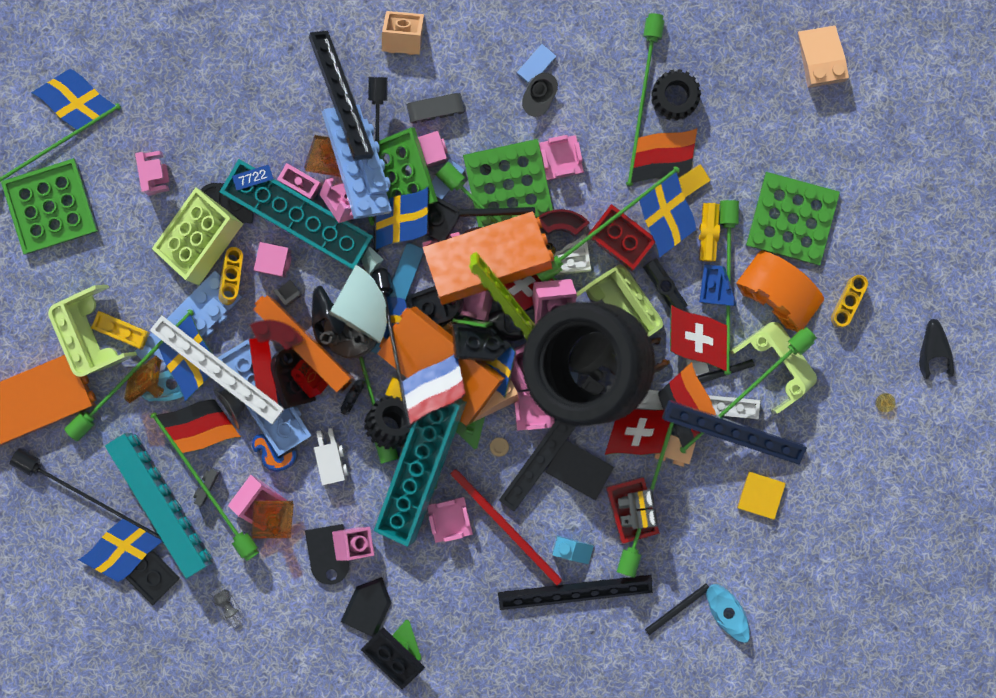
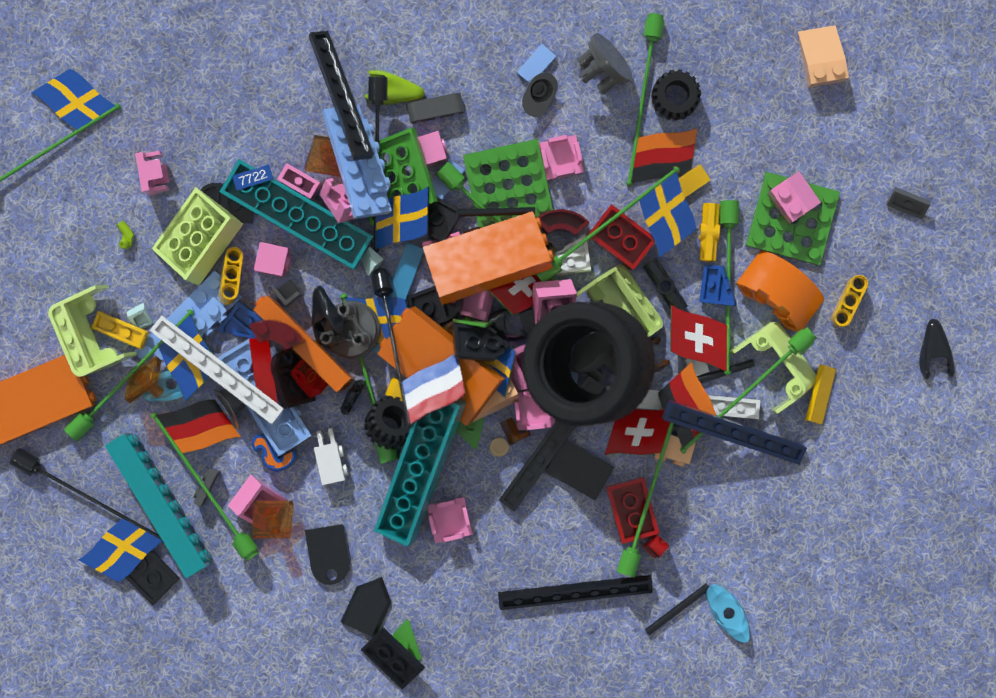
(32, 181): bright green piece -> none
(127, 237): none -> lime arm
(140, 316): none -> light aqua slope
(221, 598): clear piece -> none
(239, 321): none -> blue wing
(353, 543): bright pink head -> none
(362, 305): light aqua brick -> none
(399, 89): none -> lime animal
(402, 32): light nougat slope -> none
(501, 294): lime plate -> none
(506, 526): red tile -> none
(512, 432): none -> reddish brown tile
(572, 550): medium azure slope -> none
(606, 59): none -> dark grey piece
(637, 501): dark grey hips -> none
(655, 546): none -> red leg
(761, 495): yellow tile -> none
(793, 197): none -> bright pink slope
(820, 394): none -> yellow tile
(885, 402): clear yellow tile -> none
(908, 203): none -> dark grey plate

